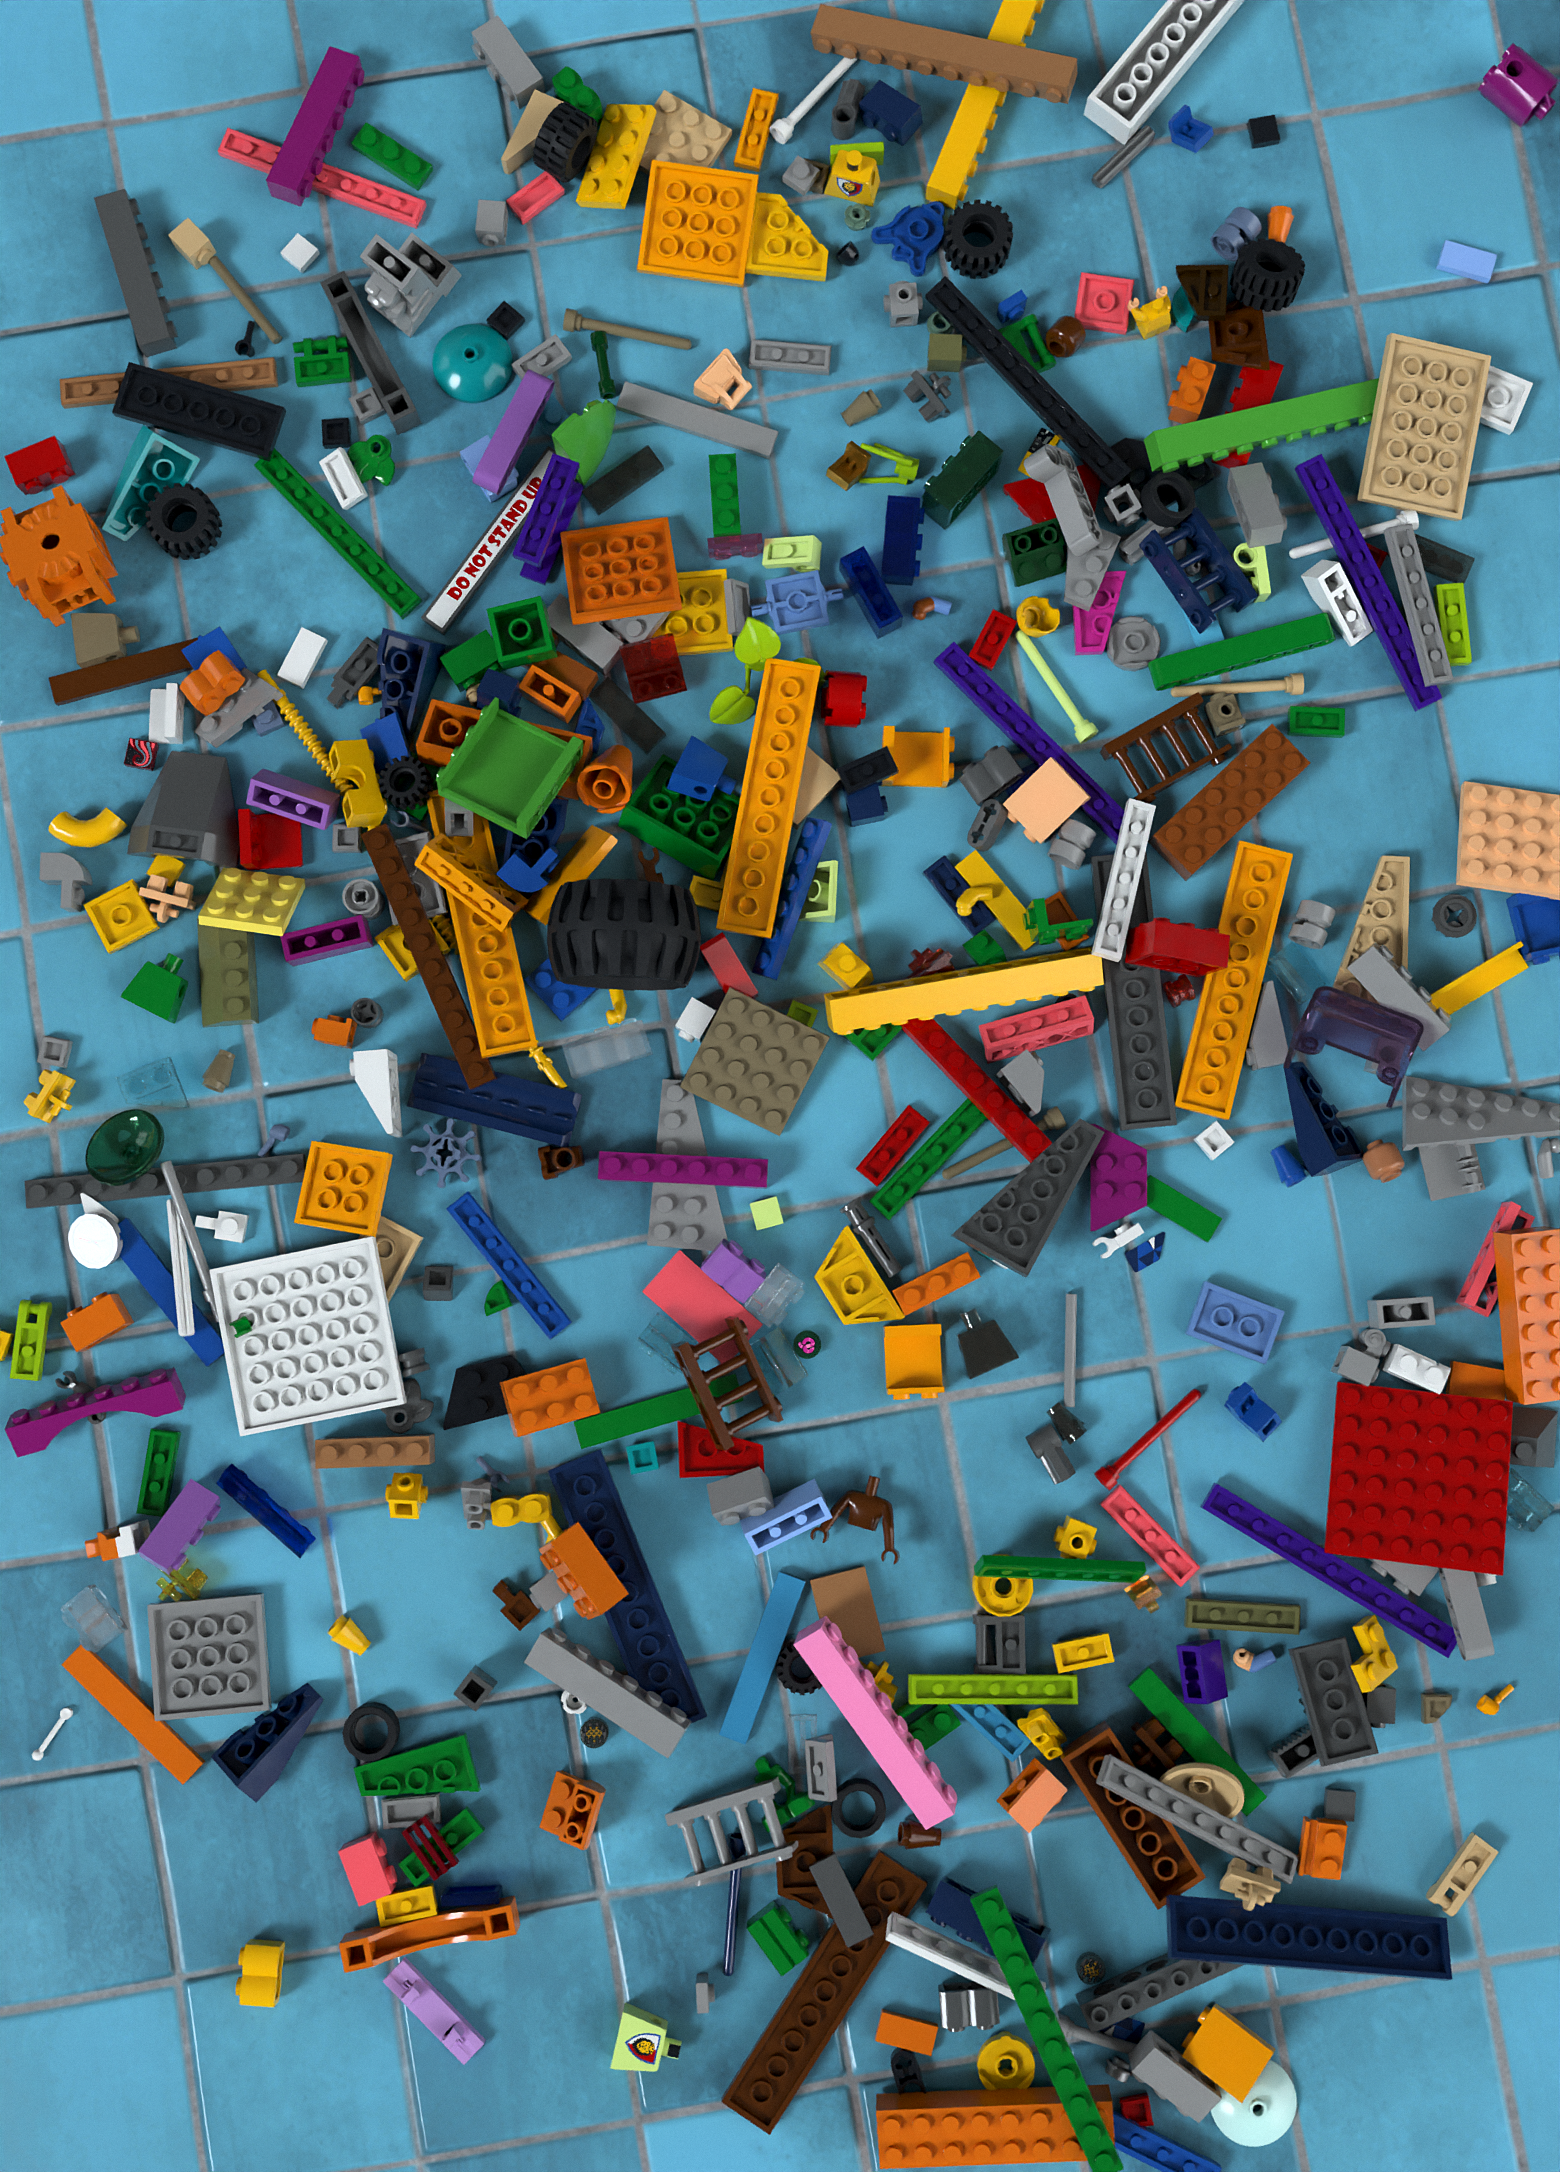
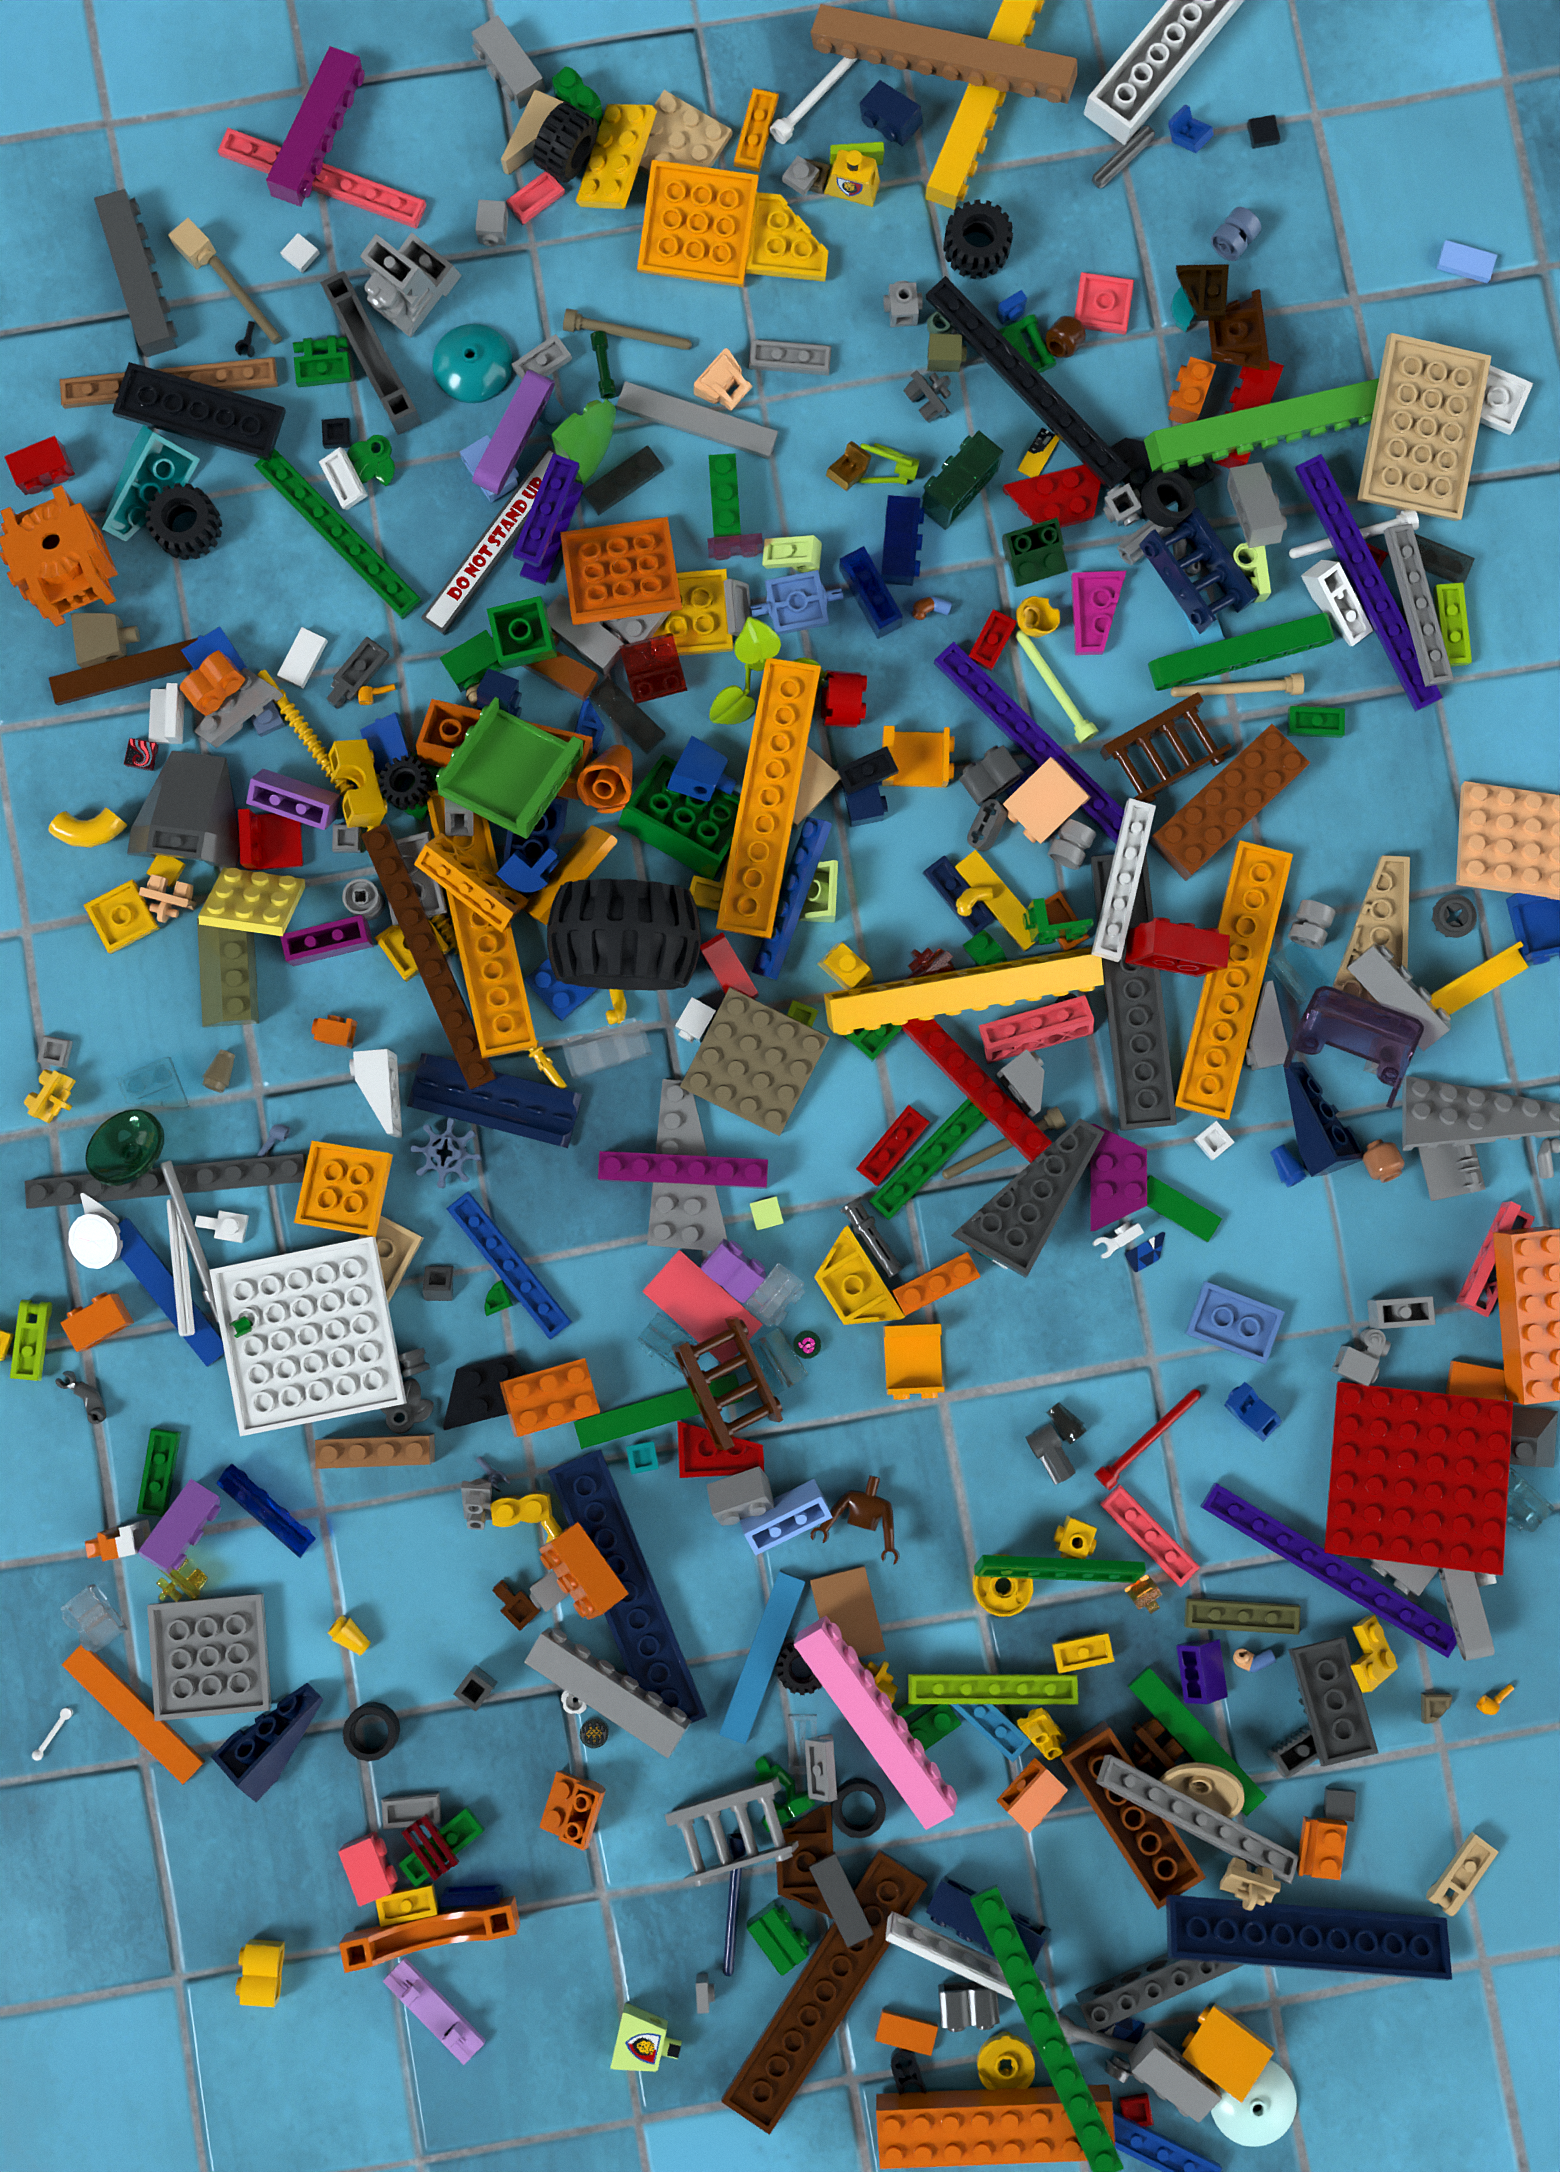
(70, 874): light grey brick -> none
(150, 1395): magenta arch -> none
(158, 988): green torso -> none
(363, 1009): dark grey wheel -> none
(367, 405): light grey tile -> none
(392, 156): green plate -> none
(406, 1495): yellow brick -> none
(407, 675): dark blue wedge -> none
(409, 823): sand blue hand -> none
(433, 1767): green wing -> none
(505, 320): black tile -> none
(550, 694): orange brick -> none
(555, 1162): reddish brown plate -> none
(649, 867): reddish brown plate -> none
(847, 109): dark grey piece -> none
(848, 254): black hinge -> none
(853, 223): sand green plate -> none
(861, 408): dark tan cone -> none
(913, 1835): reddish brown cone -> none
(915, 235): blue tile -> none
(983, 1345): clear smoke torso -> none
(1008, 1641): dark grey plate -> none
(1068, 497): light grey beam -> none
(1070, 1350): light grey bar -> none
(1086, 572): light grey wing -> none
(1090, 1968): clear smoke tile -> none
(1132, 643): light grey tile -> none
(1154, 316): yellow piece -> none
(1179, 990): clear red wheel -> none
(1221, 723): dark tan brick -> none
(1267, 275): black tyre -> none
(1279, 223): orange cone -> none
(1381, 1705): dark grey brick -> none
(1415, 1368): white brick -> none
(1519, 86): magenta cylinder -> none

